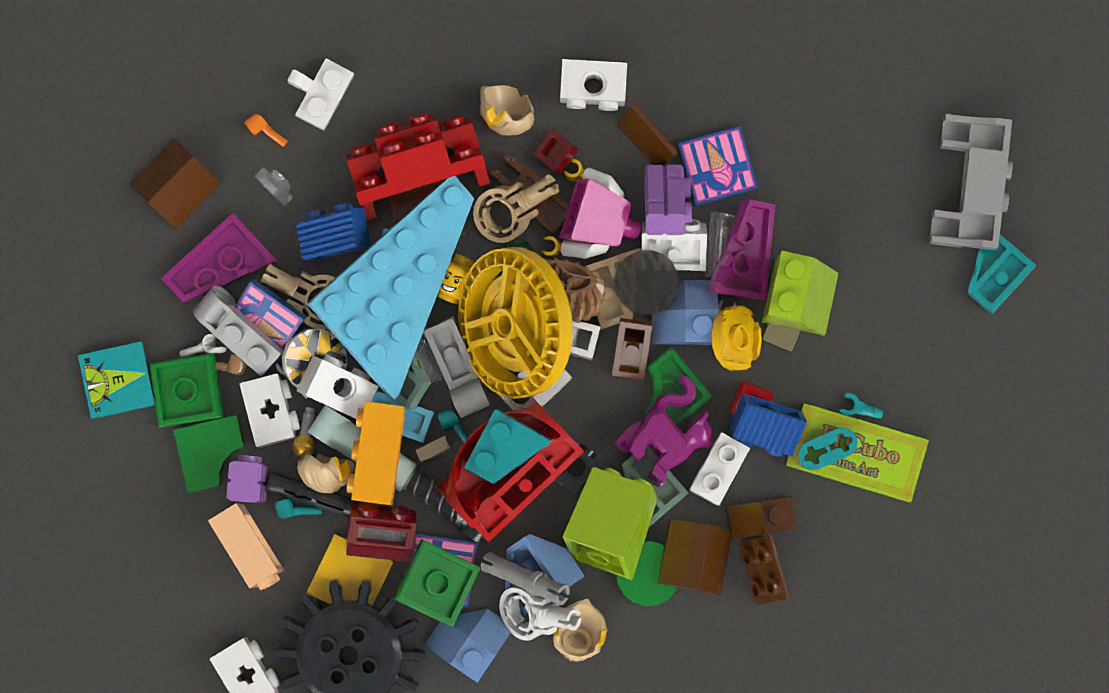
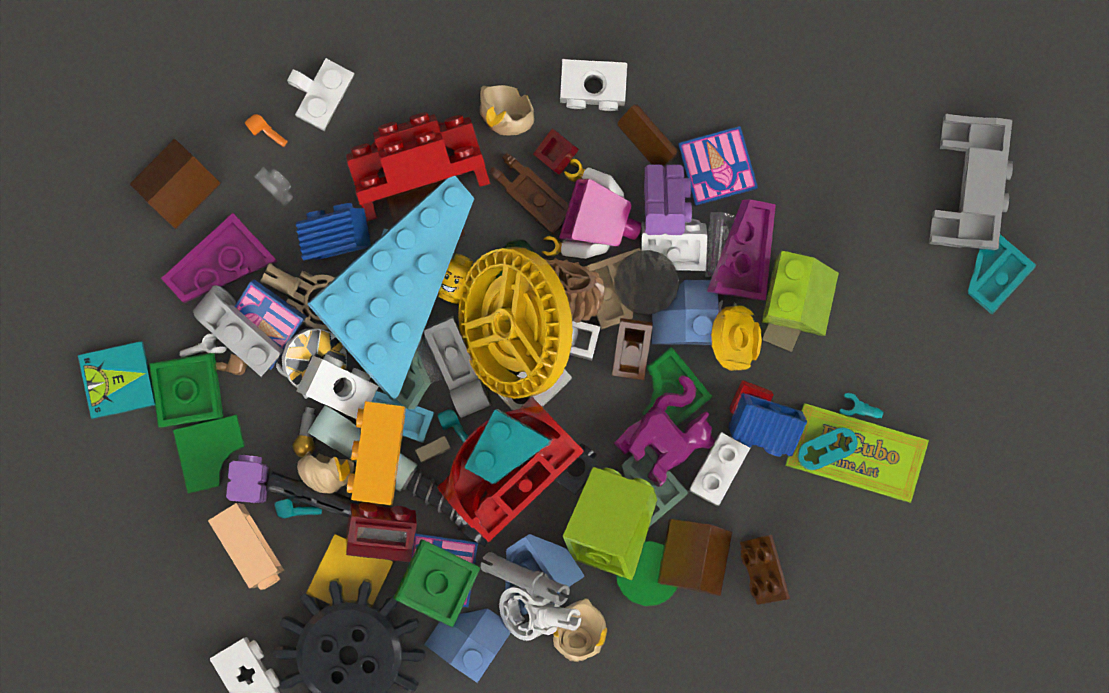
(256, 398): white brick -> none
(517, 204): tan pin -> none
(761, 517): reddish brown slope -> none

